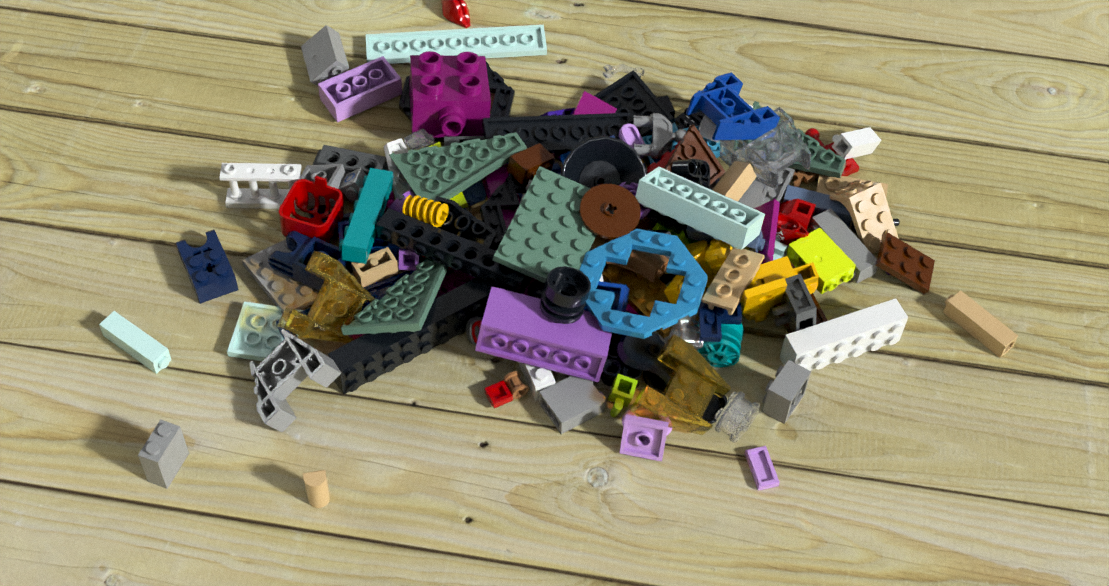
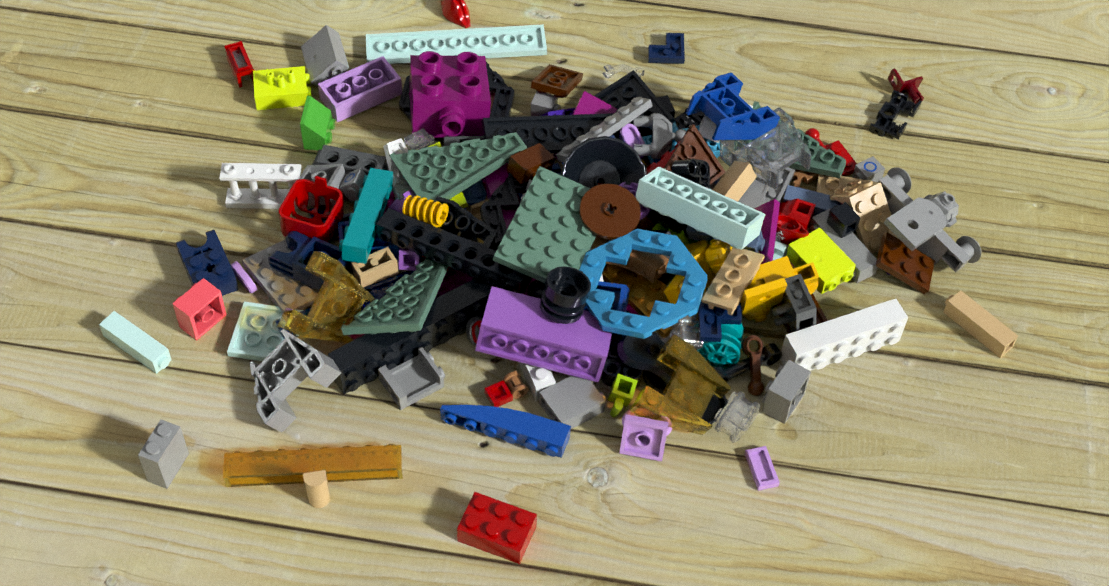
(199, 309): none -> coral brick
(239, 61): none -> red window
(243, 277): none -> lavender tile
(281, 87): none -> neon yellow piece
(288, 466): none -> clear yellow brick
(316, 125): none -> bright green slope
(412, 379): none -> light grey panel
(497, 527): none -> red brick
(511, 425): none -> blue slope
(543, 103): none -> light grey brick
(556, 81): none -> reddish brown plate
(610, 124): none -> light grey plate
(671, 52): none -> dark blue plate
(755, 386): none -> reddish brown piece
(769, 356): none -> black piece
(843, 219): none -> black brick
(855, 143): white brick -> none
(869, 170): none -> light grey brick
(886, 123): none -> black piece
(910, 86): none -> dark red bracket
(922, 222): none -> light grey piece

